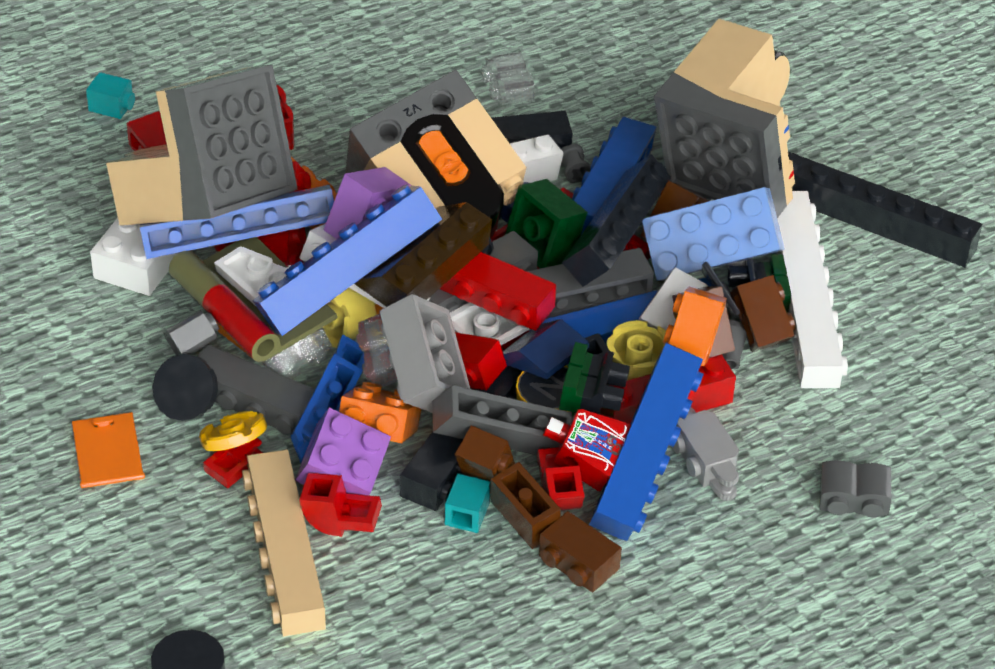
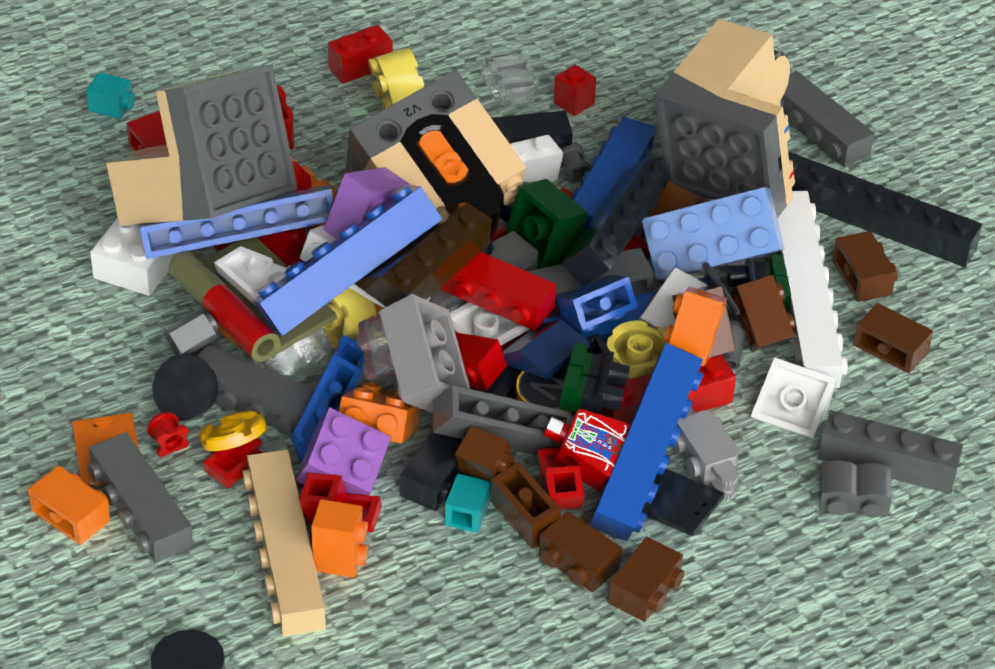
(69, 504): none -> orange brick
(139, 497): none -> dark grey brick
(168, 433): none -> red brick
(339, 538): none -> orange brick
(350, 53): none -> red brick
(395, 76): none -> light yellow brick
(574, 90): none -> red brick
(597, 302): none -> blue brick
(646, 579): none -> reddish brown brick
(681, 502): none -> black container
(794, 398): none -> white slope
(825, 121): none -> dark grey brick
(864, 266): none -> reddish brown brick
(893, 338): none -> reddish brown brick
(910, 454): none -> dark grey brick

